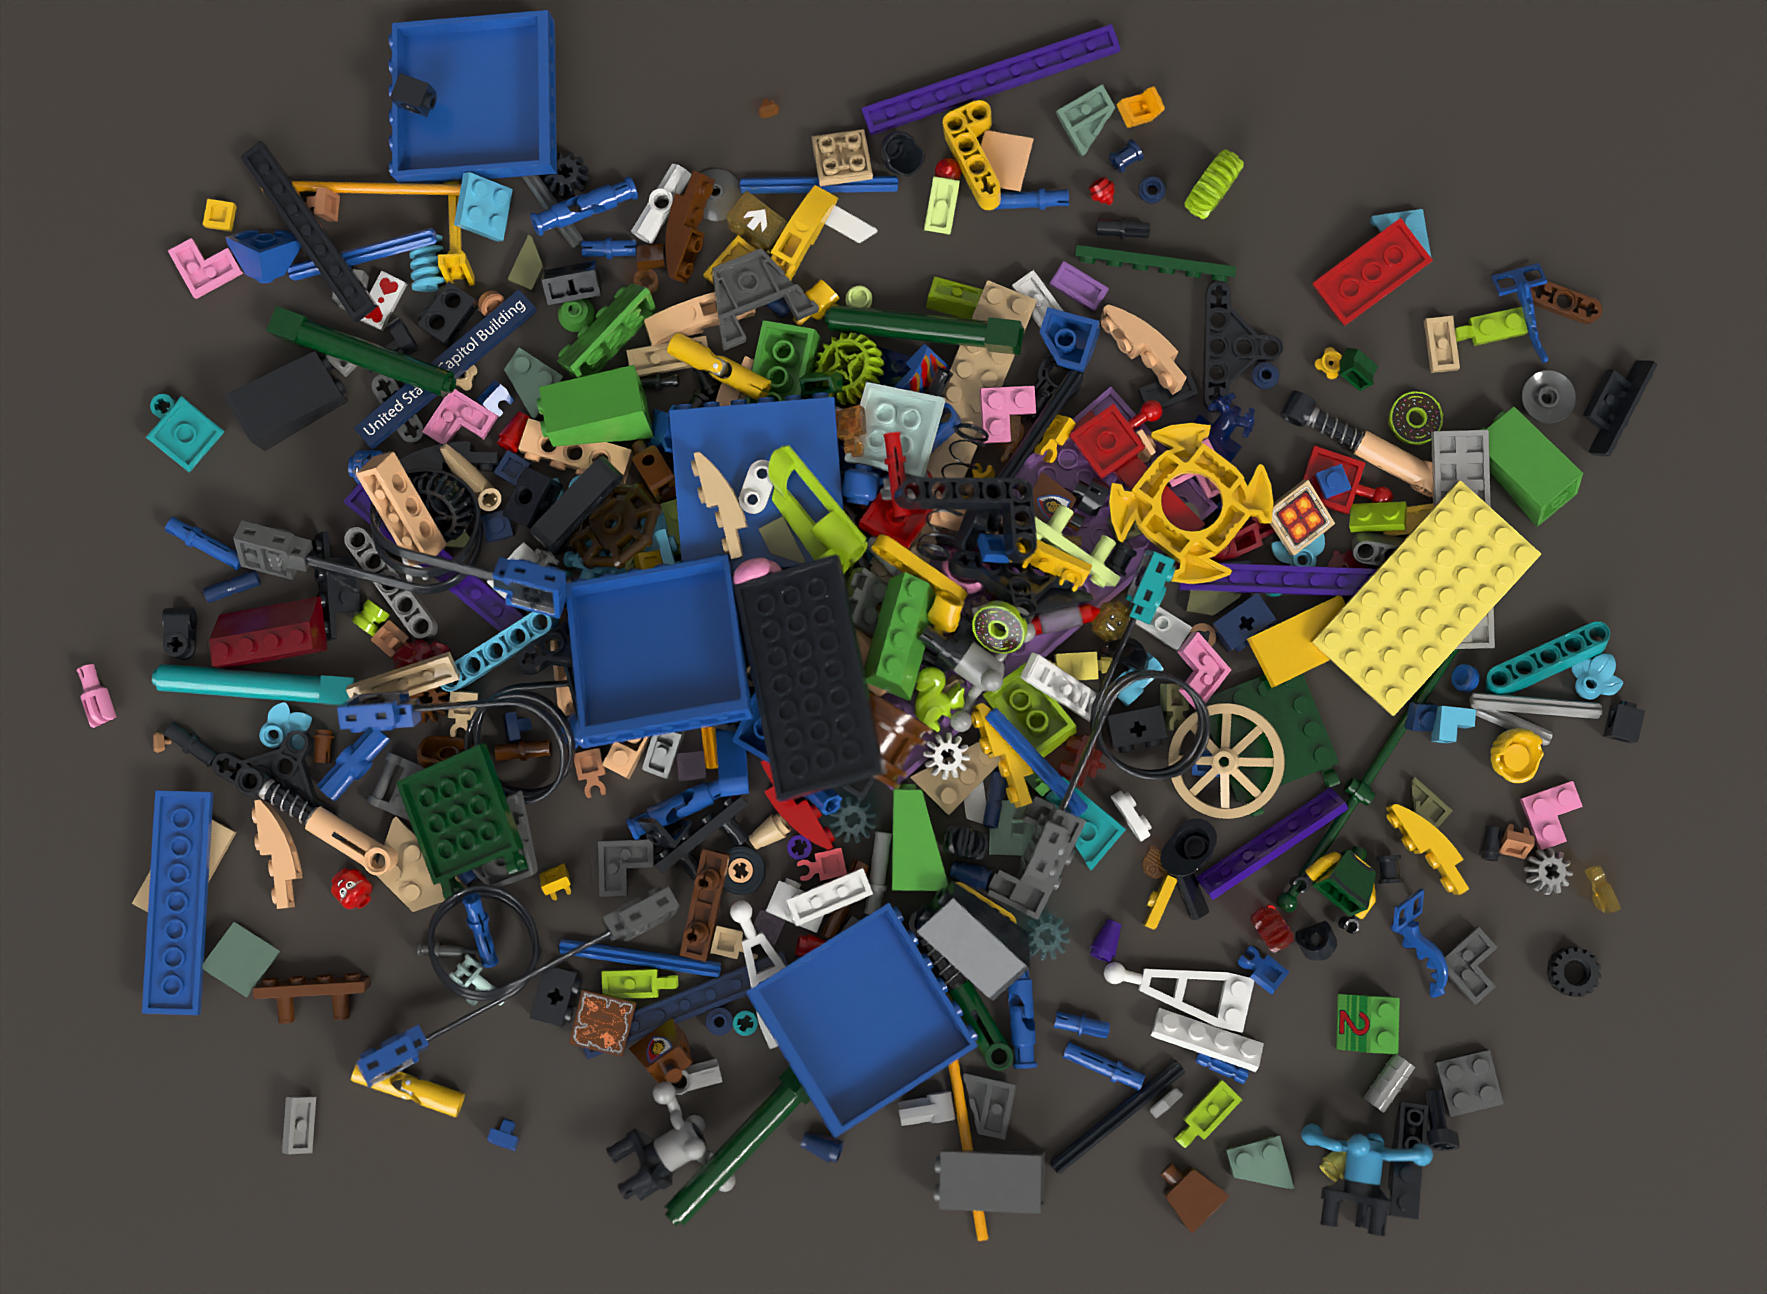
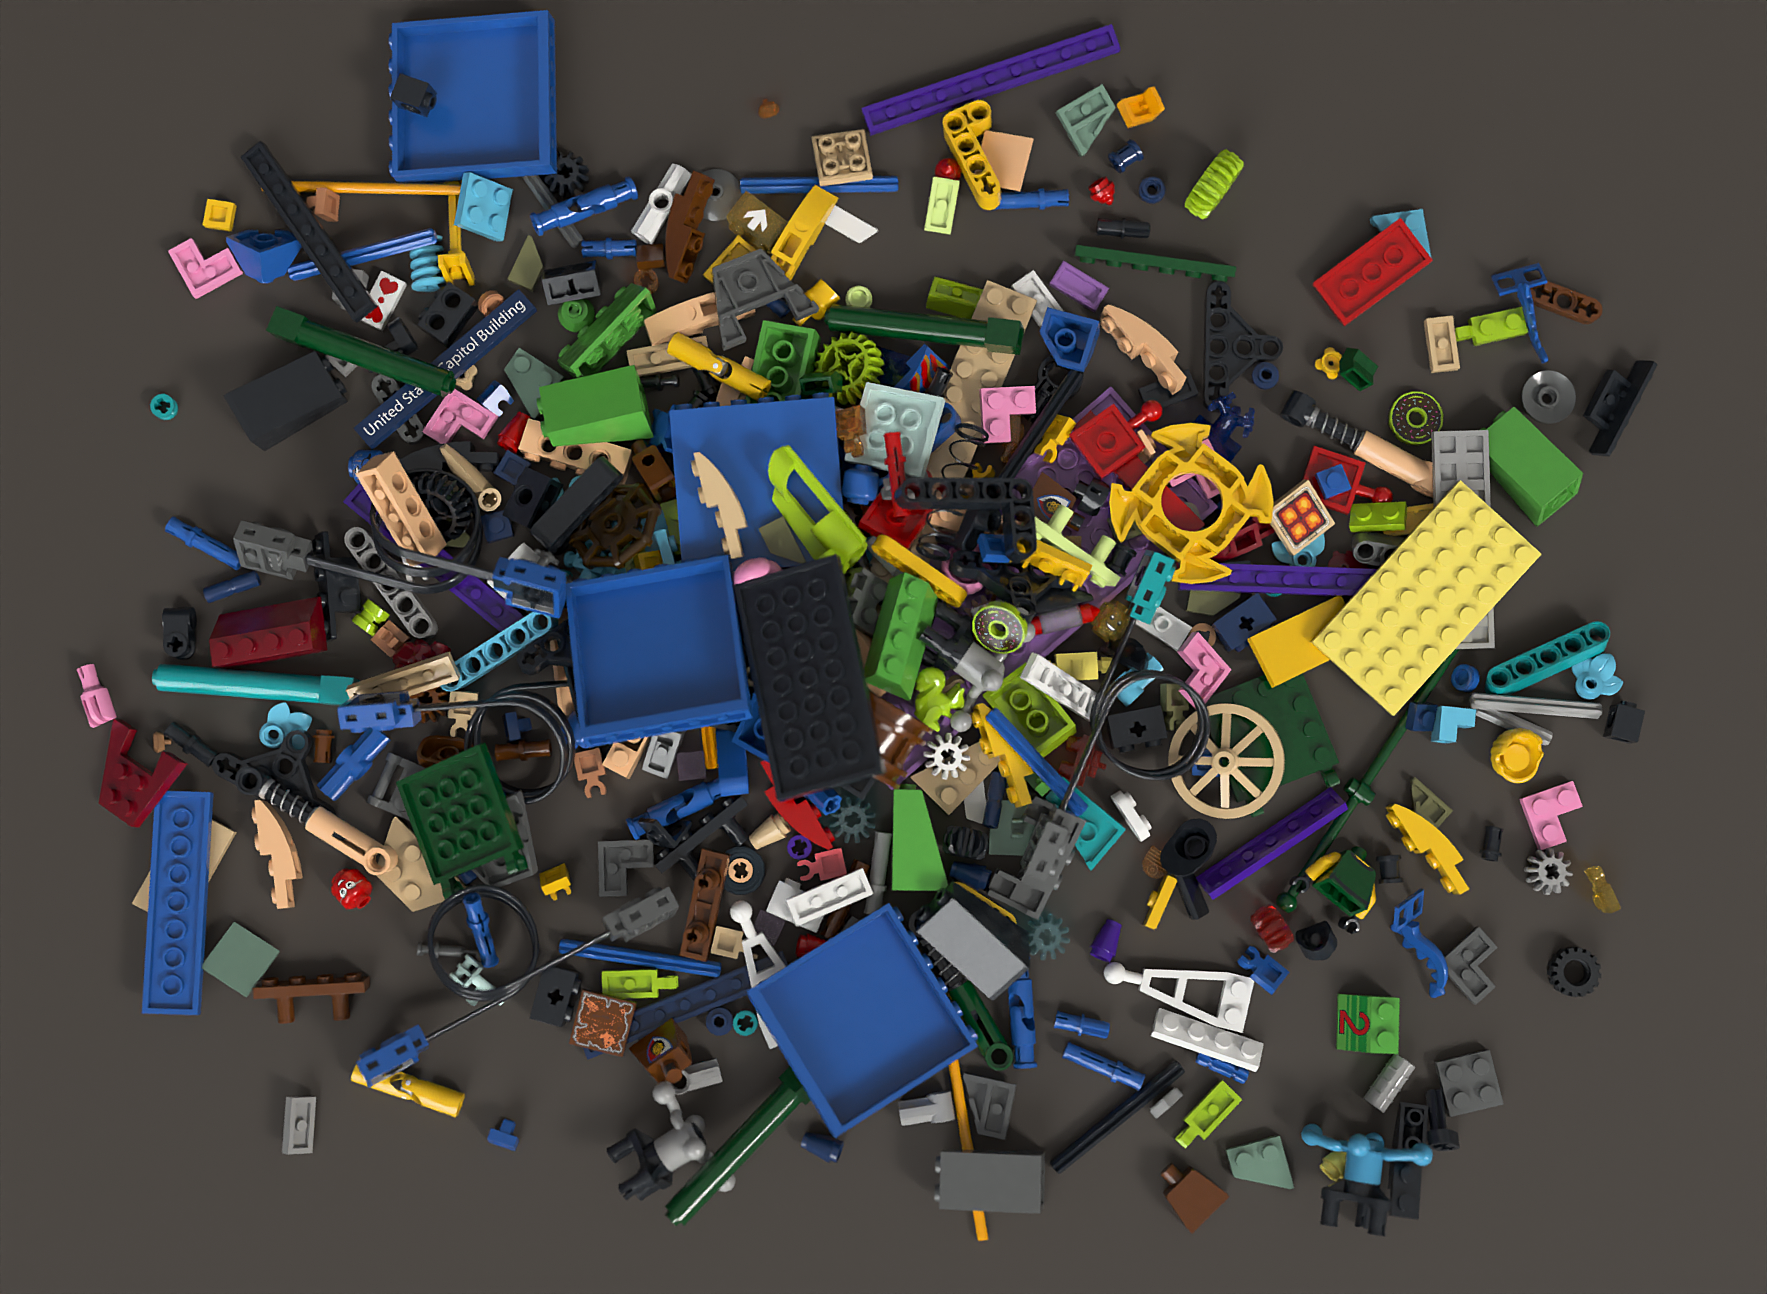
(129, 787): none -> dark red wing
(185, 434): teal plate -> none
(759, 487): white plate -> none
(901, 154): black hair -> none
(945, 612): yellow piece -> none
(1516, 843): nougat tile -> none

